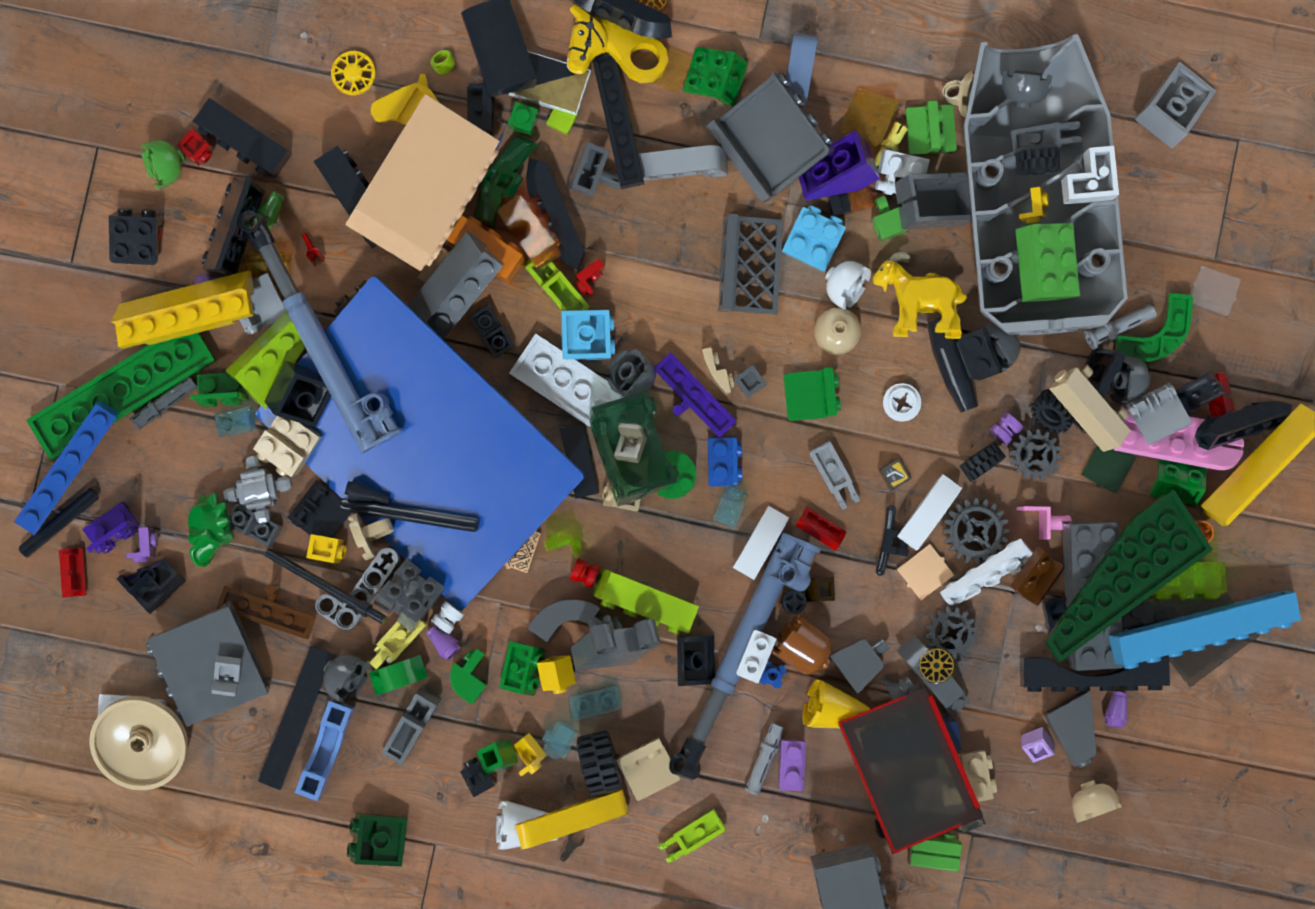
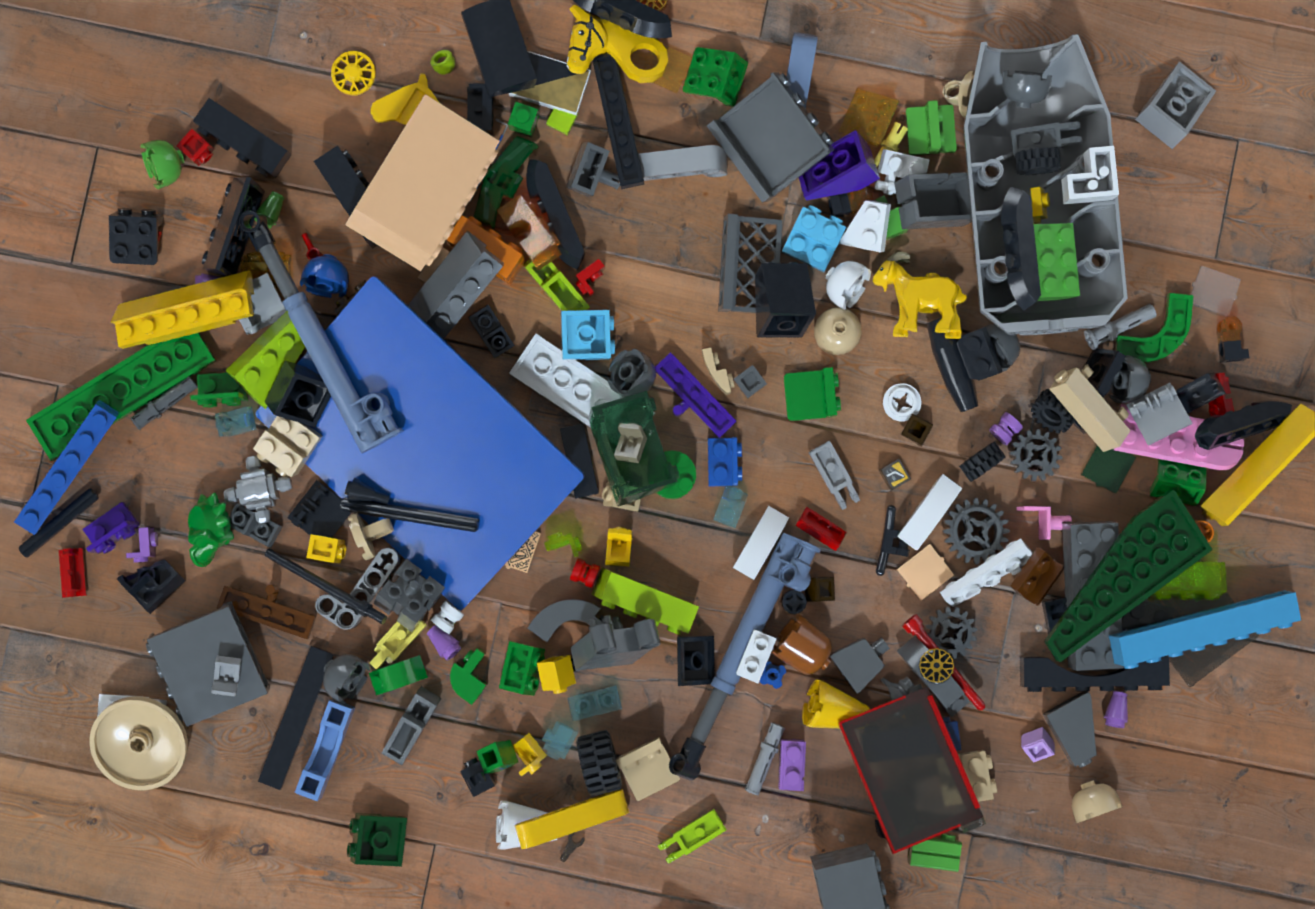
(325, 276): none -> blue cylinder
(618, 547): none -> yellow bracket
(783, 300): none -> black slope
(868, 227): none -> white wing
(915, 627): none -> red piece
(917, 430): none -> dark brown slope
(1020, 247): none -> black brick
(1229, 340): none -> leg

